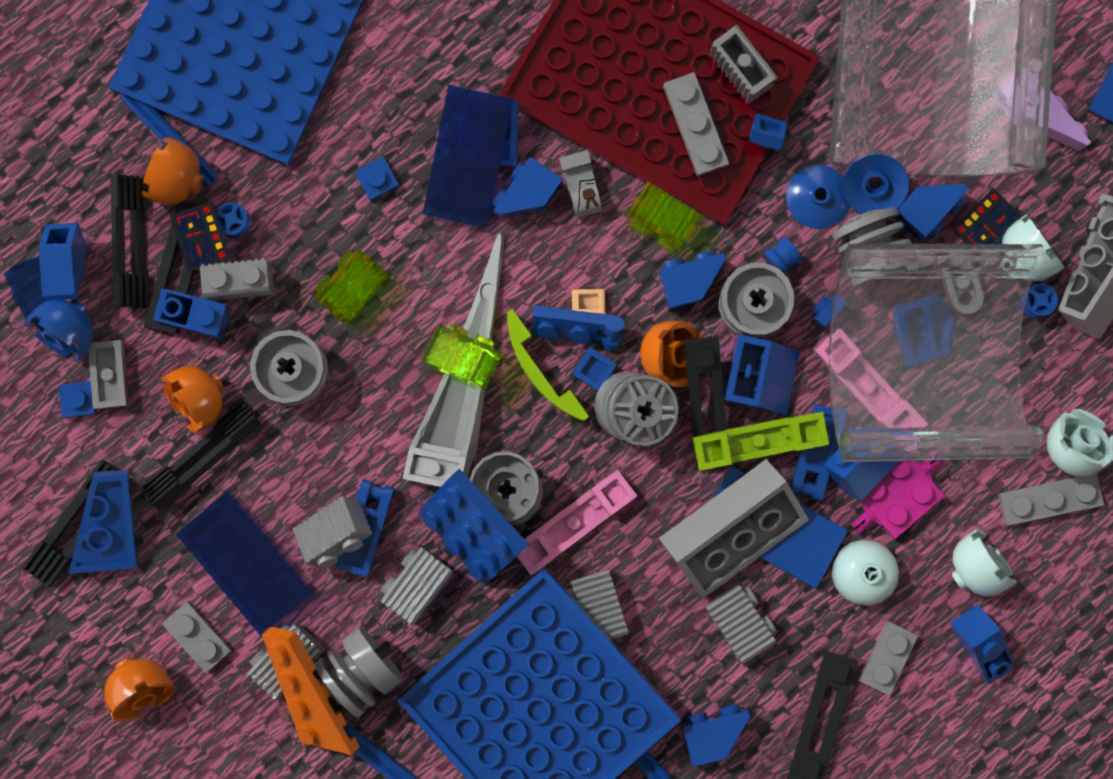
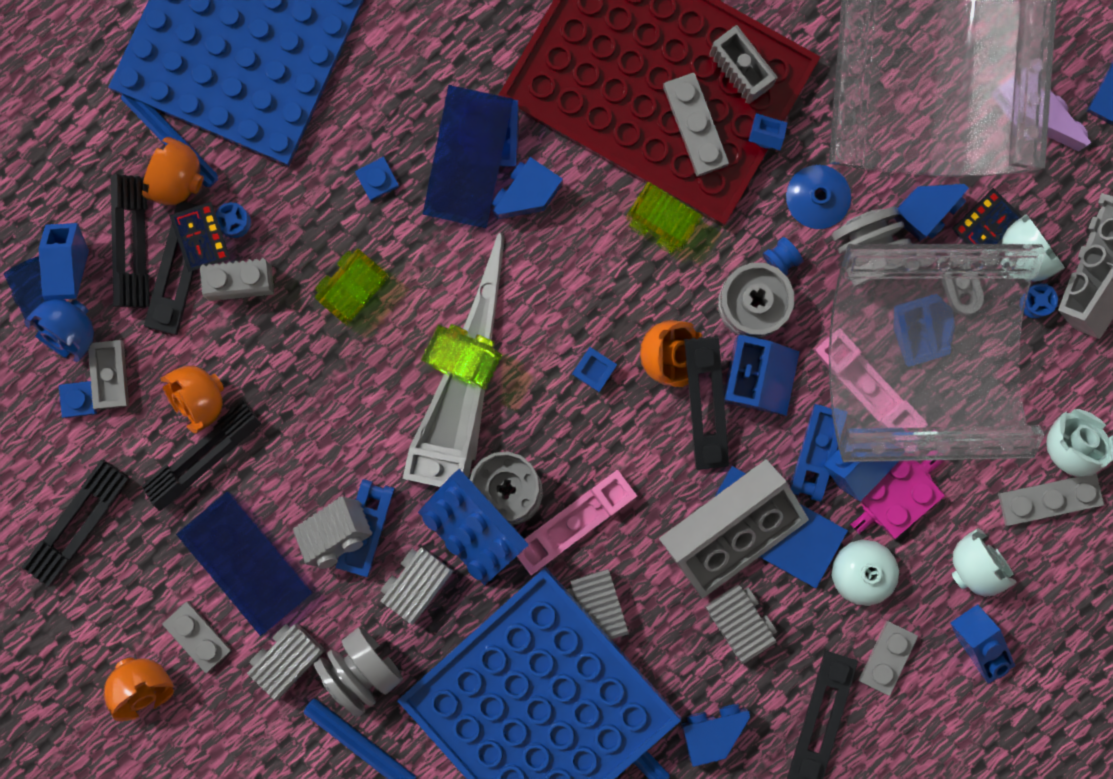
(107, 526): blue wing -> none
(192, 314): blue slope -> none
(270, 364): light grey wheel -> none
(305, 694): orange wing -> none
(567, 402): lime slope -> none
(578, 326): blue plate -> none
(580, 183): light grey leg -> none
(589, 300): light nougat slope -> none
(618, 404): light grey wheel -> none
(689, 281): blue slope -> none
(760, 440): lime slope -> none
(823, 312): blue plate -> none
(866, 197): blue dish -> none

